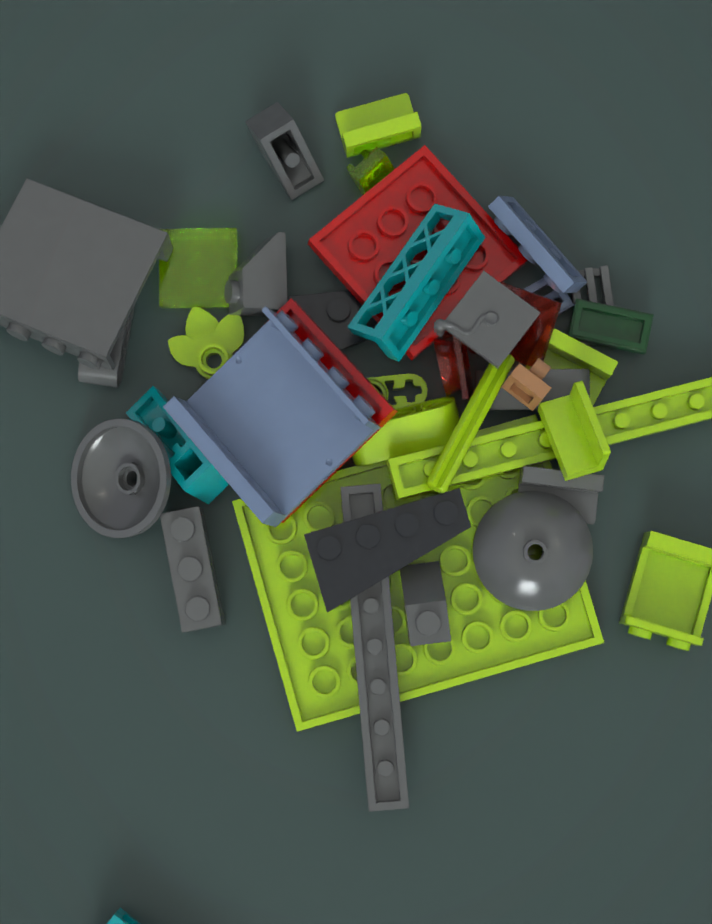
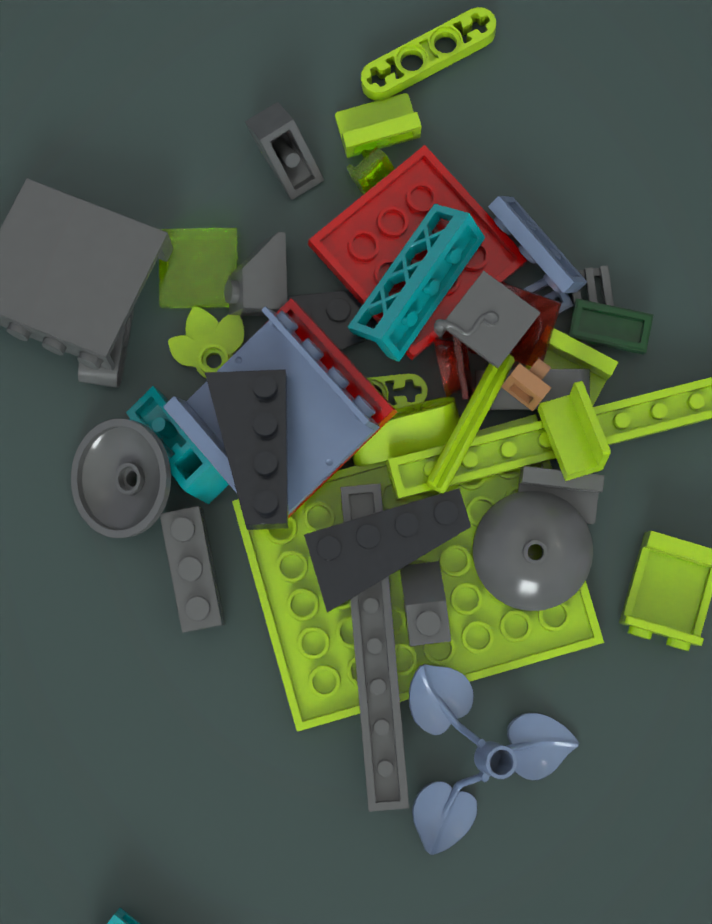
(254, 433): none -> black wing
(425, 49): none -> lime beam
(535, 751): none -> sand blue plant

